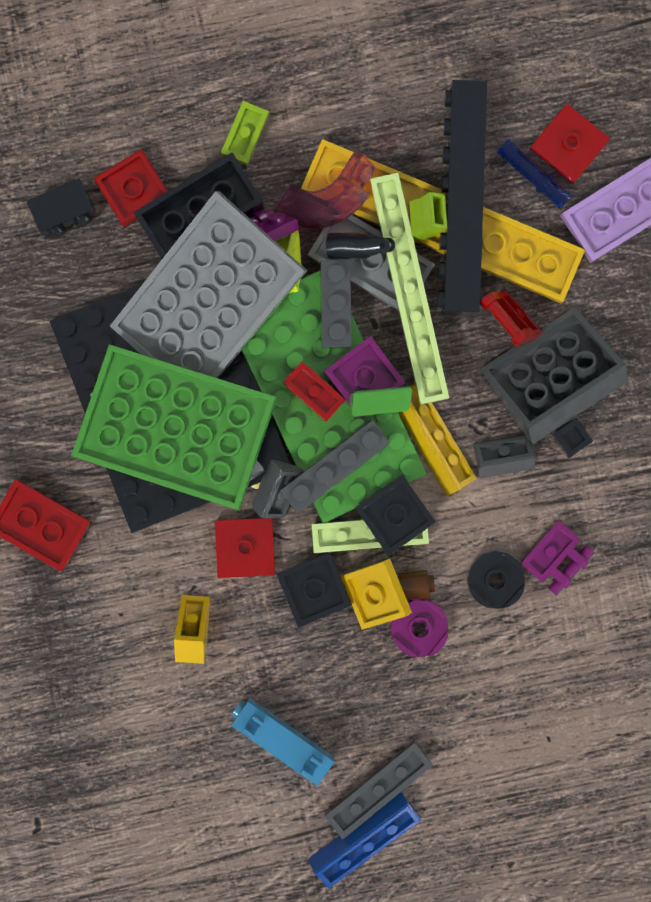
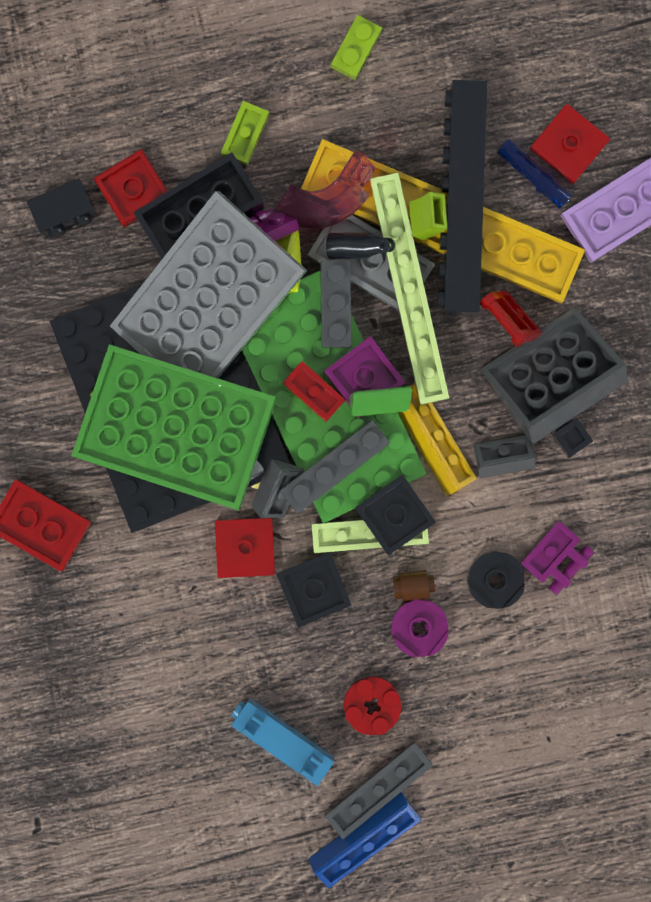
(192, 629): yellow slope -> none
(356, 47): none -> lime plate
(365, 690): none -> red plate
(376, 594): yellow plate -> none

